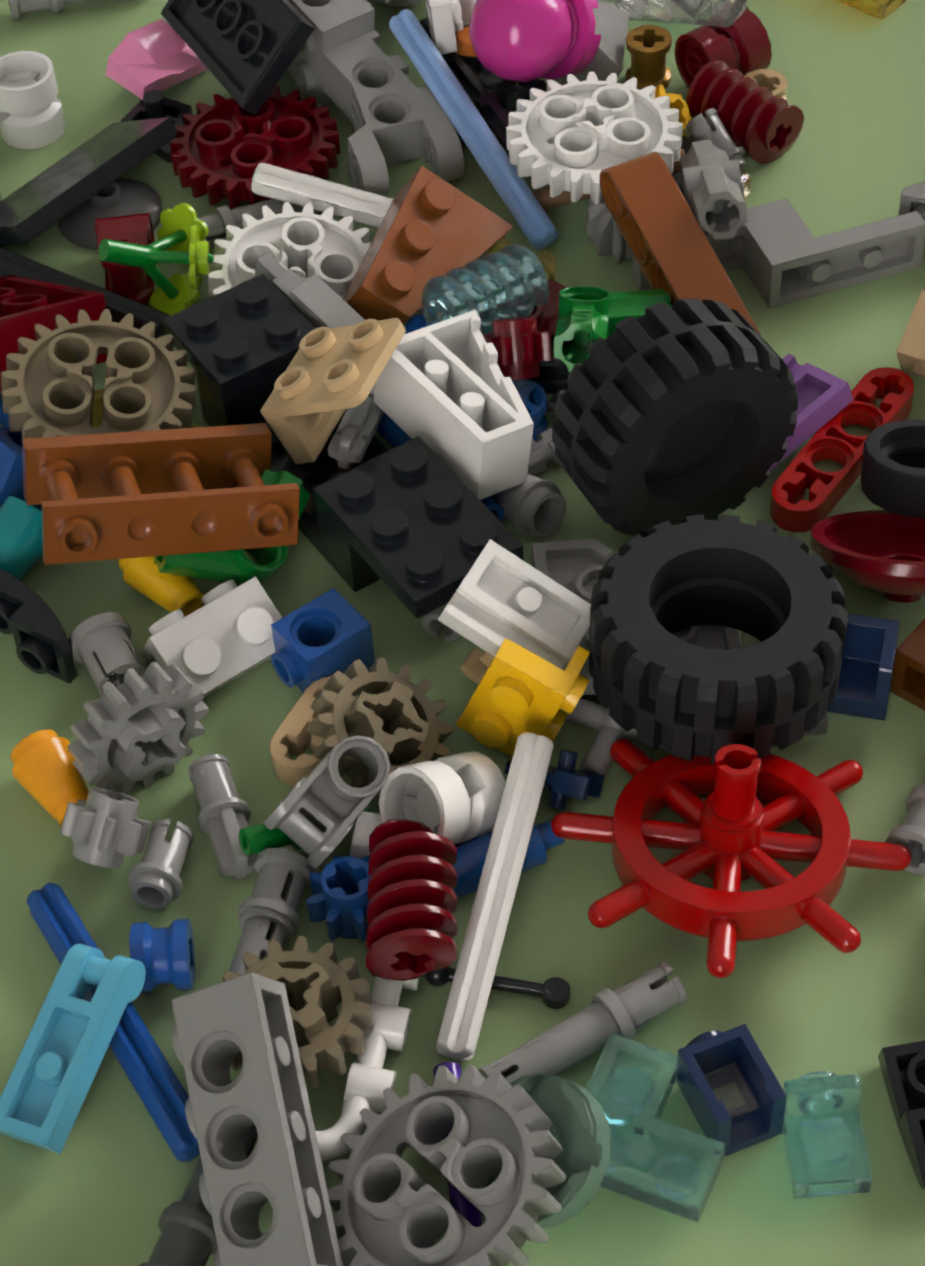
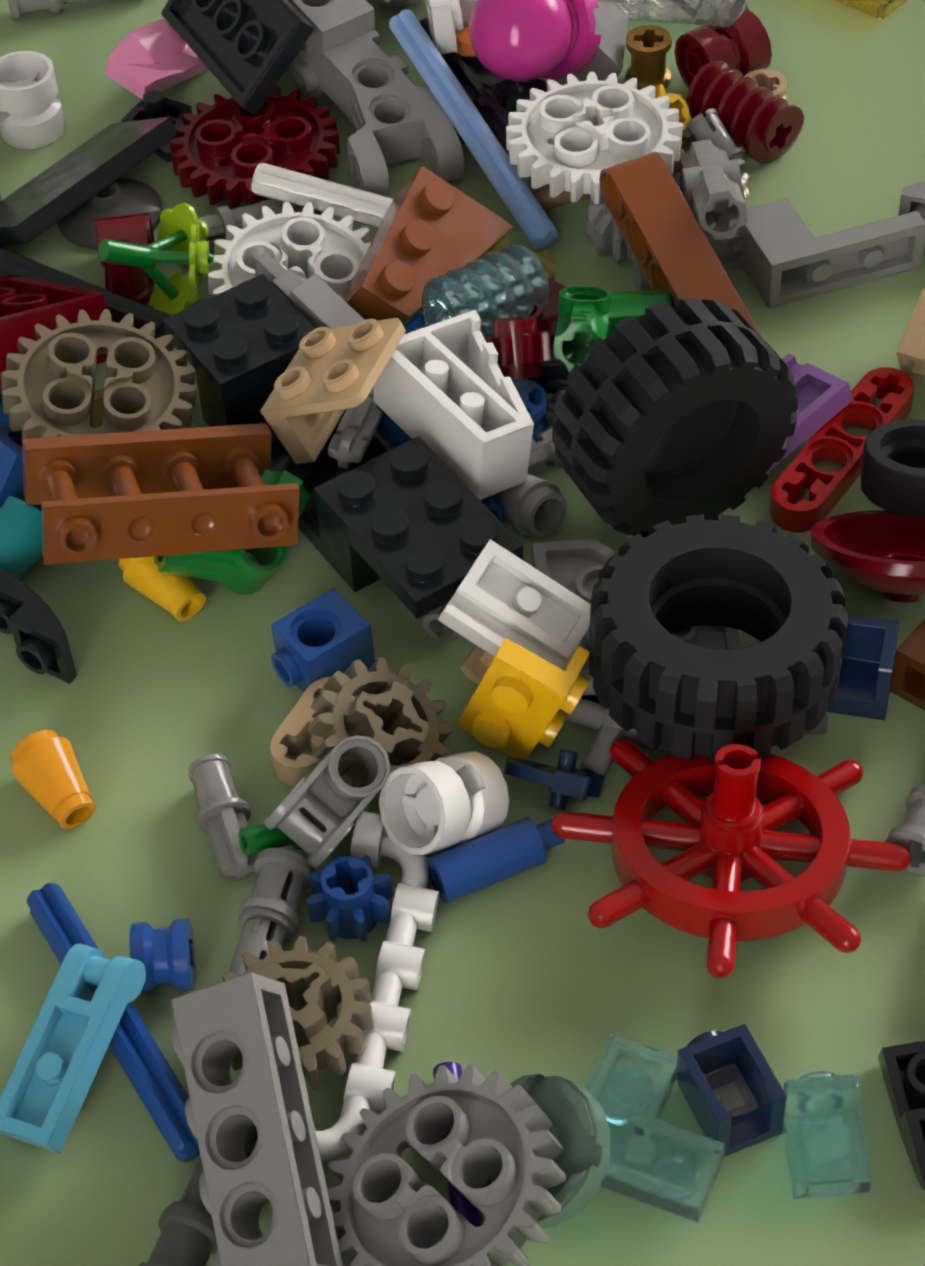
(105, 648): light grey bush -> none
(105, 827): light grey gear -> none
(138, 728): light grey gear -> none
(157, 878): light grey pin -> none
(219, 638): white bracket -> none
(410, 901): dark red piece -> none
(494, 898): white axle -> none
(554, 991): black hinge -> none
(590, 1028): light grey pin -> none

